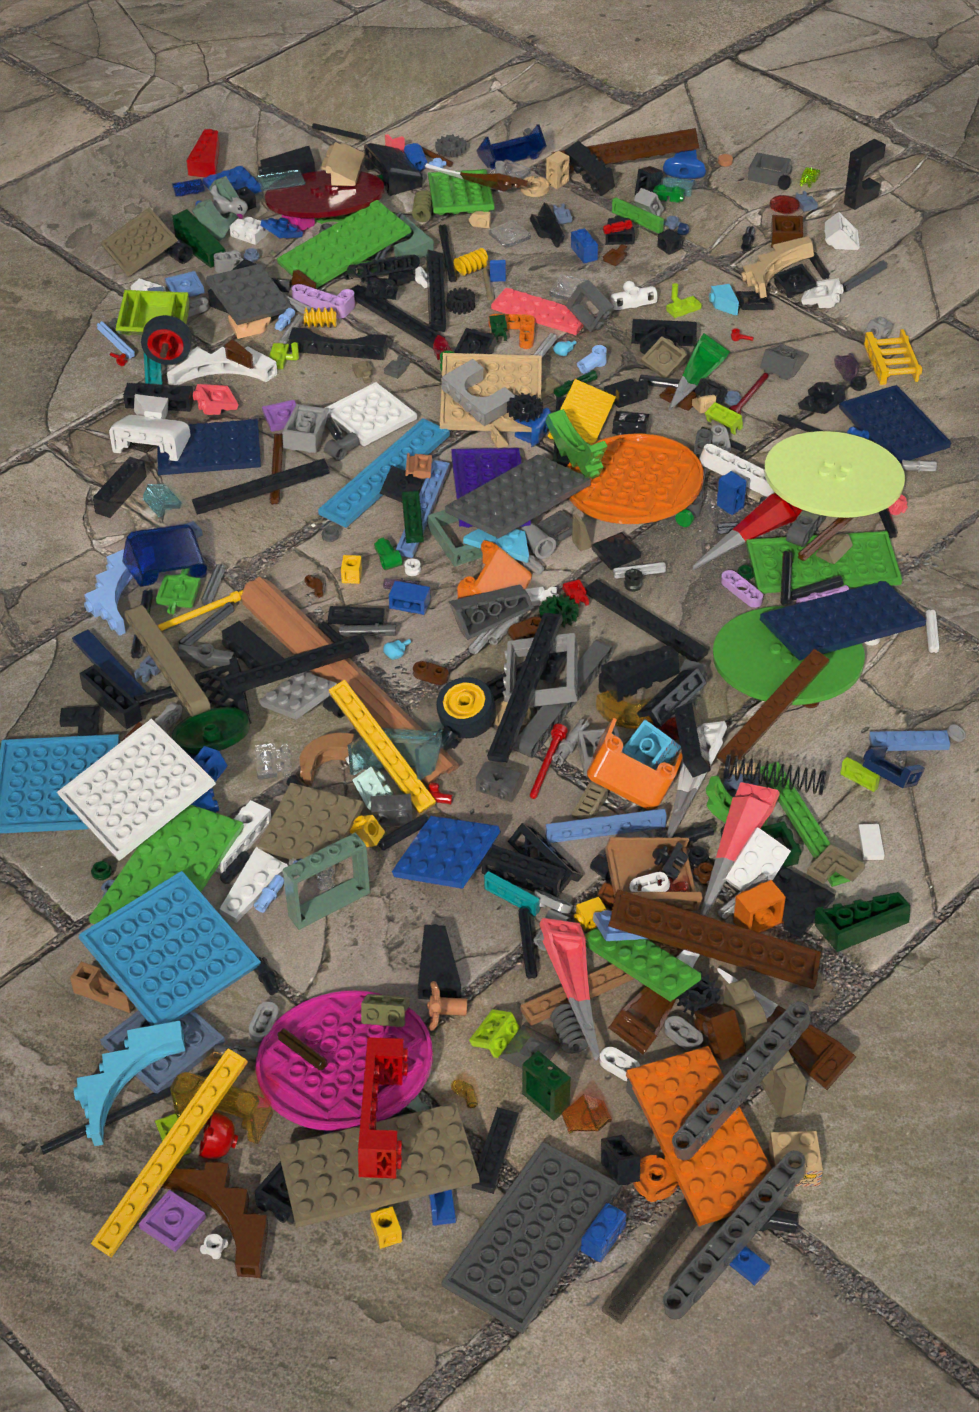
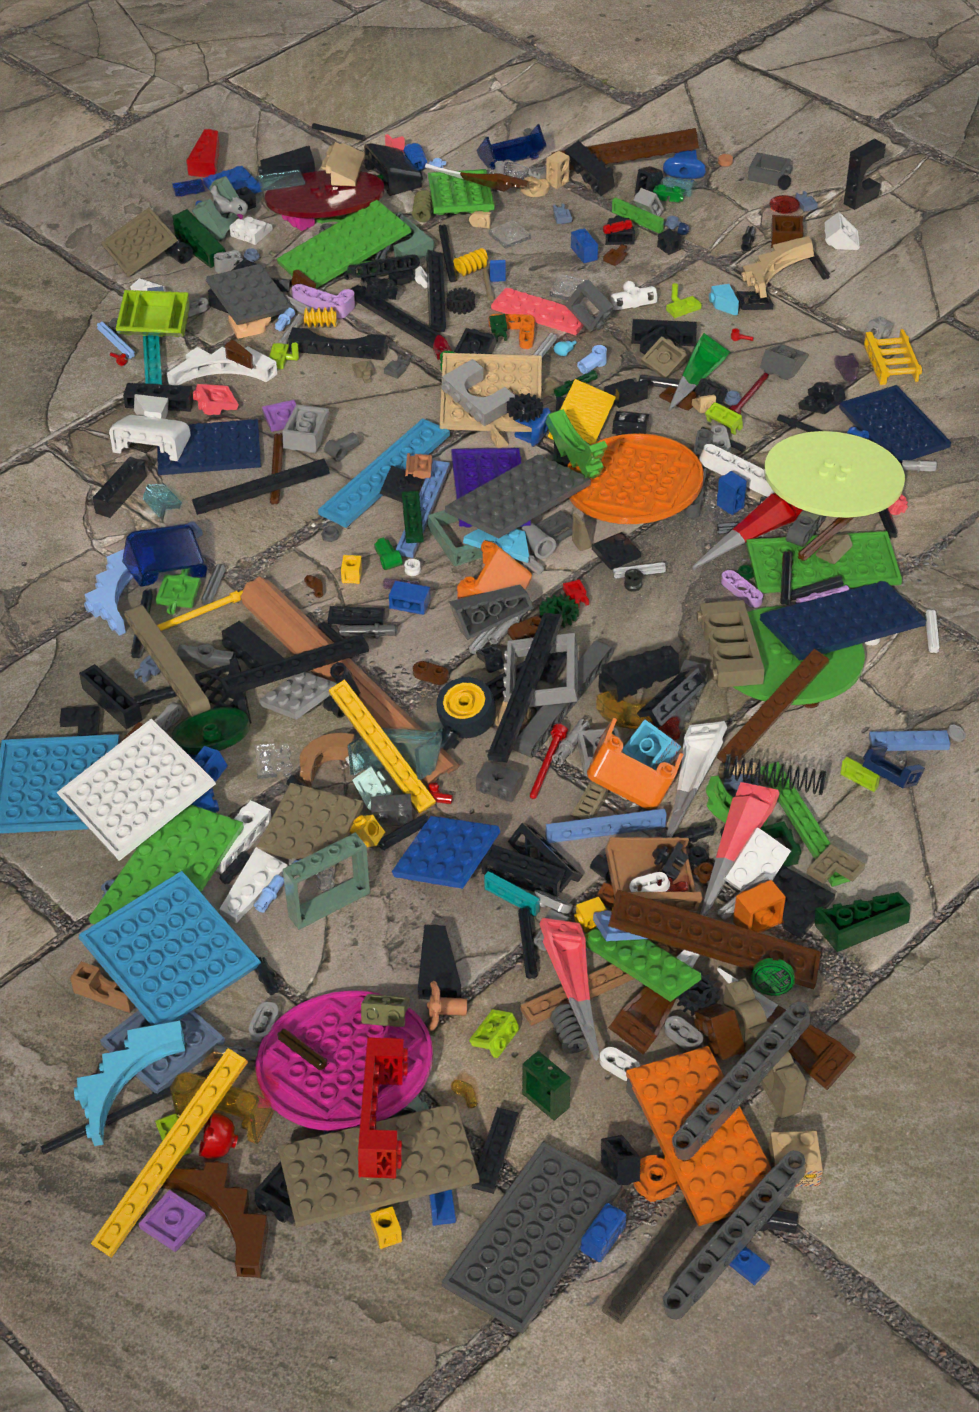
(101, 870): dark green plate -> none
(107, 663): dark blue tile -> none
(166, 340): wheel -> none
(185, 282): medium blue plate -> none
(207, 624): black axle -> none
(214, 1239): white plate -> none
(281, 228): blue plate -> none
(334, 429): black axle -> none
(339, 667): none -> black piece
(370, 413): white plate -> none
(395, 649): medium azure piece -> none
(433, 155): reddish brown bar -> none
(450, 145): dark grey gear -> none
(491, 657): none -> black bracket
(527, 1043): dark grey slope -> none
(539, 172): none -> light grey tile
(539, 594): white plate -> none
(547, 225): black bracket -> none
(586, 1115): clear orange slope -> none
(646, 621): black plate -> none
(684, 518): green tile -> none
(692, 740): black brick -> none
(731, 644): none -> dark tan fence
(773, 977): none -> green tile
(794, 280): black plate -> none
(809, 175): clear neon green plate -> none
(825, 293): white plate -> none
(858, 383): black plate -> none
(865, 275): black axle -> none
(871, 842): white tile -> none

